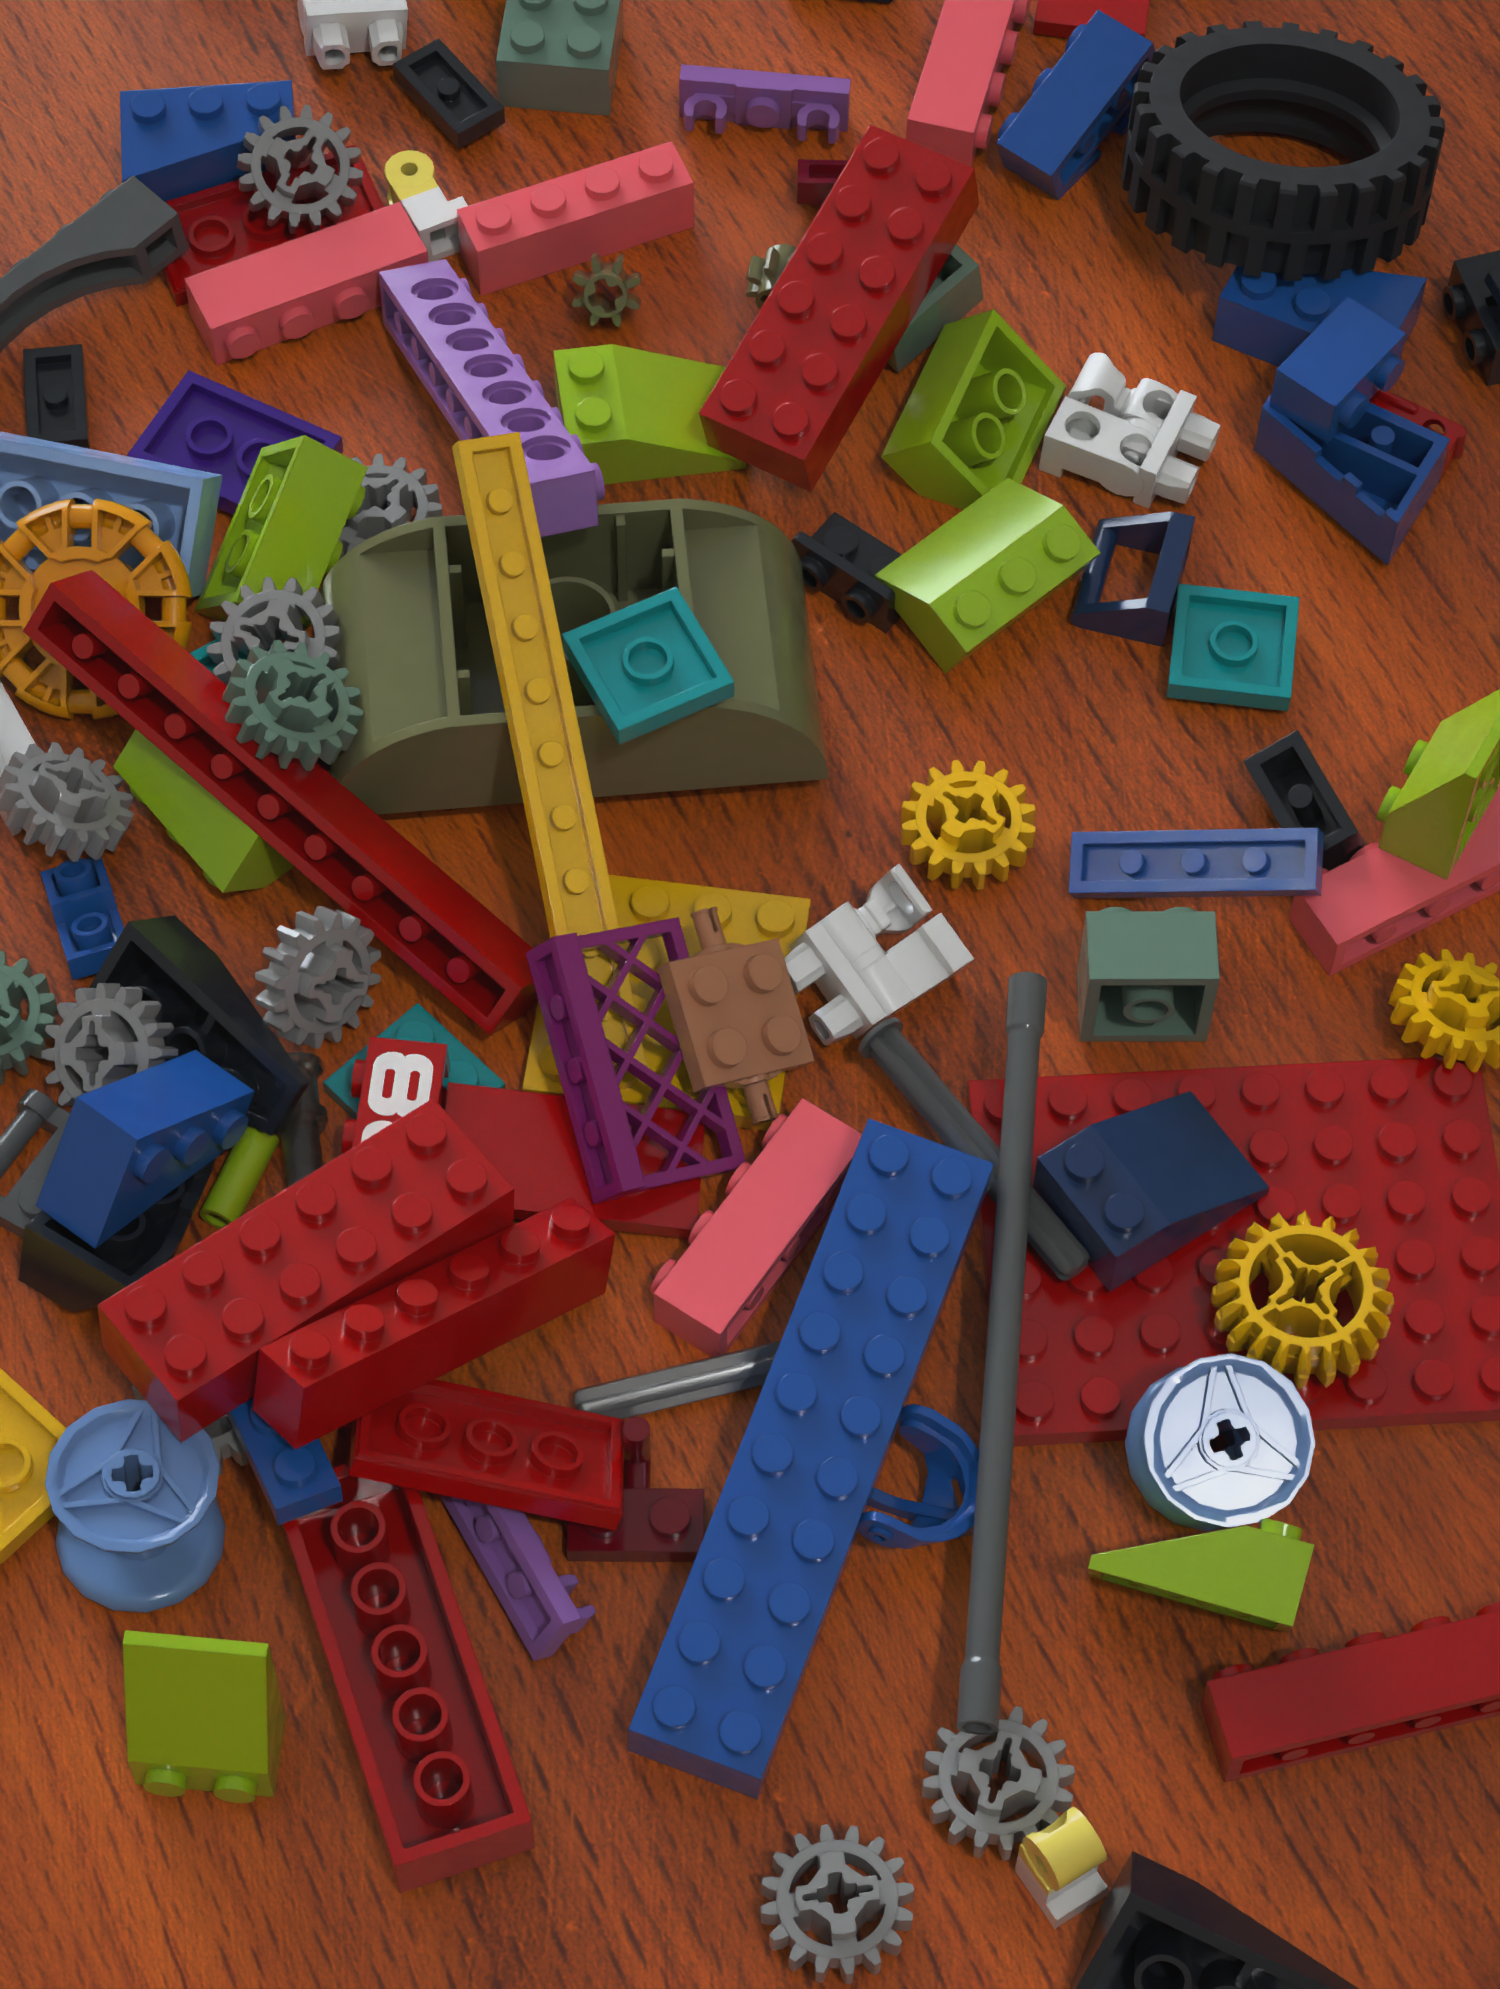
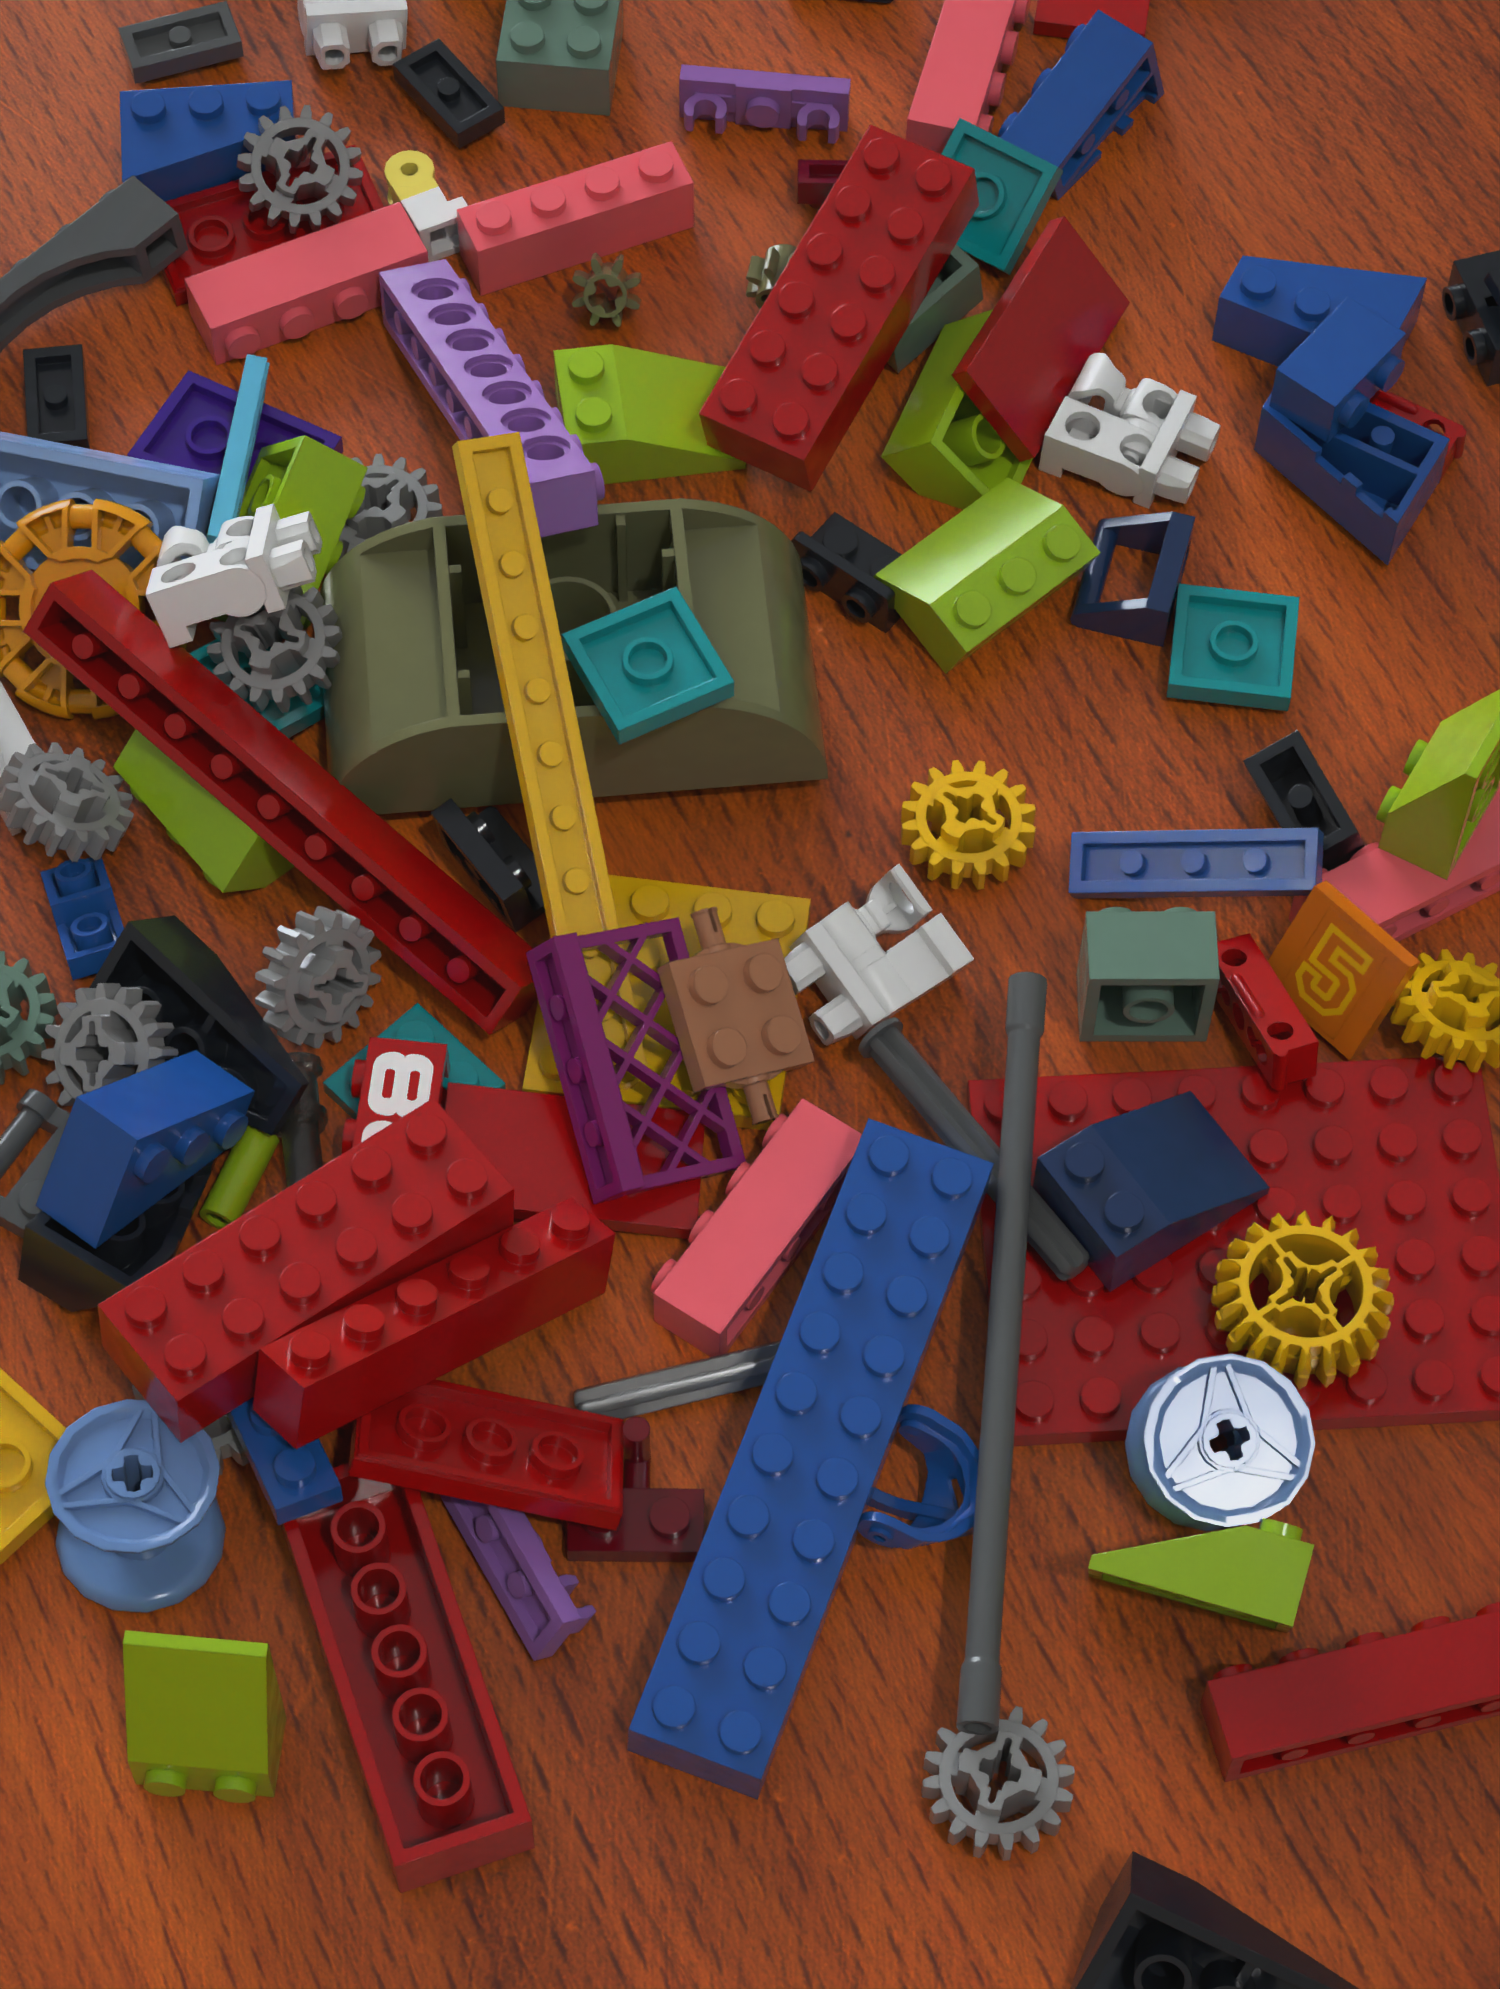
(180, 42): none -> dark grey plate
(240, 444): none -> medium azure tile
(243, 568): none -> white hips
(292, 705): sand green gear -> none
(494, 860): none -> black bracket
(810, 1911): light grey gear -> none
(1011, 194): none -> teal plate
(1040, 338): none -> red tile
(1062, 1867): light yellow leg -> none
(1264, 1014): none -> red piece
(1271, 212): black tyre -> none
(1341, 969): none -> orange tile

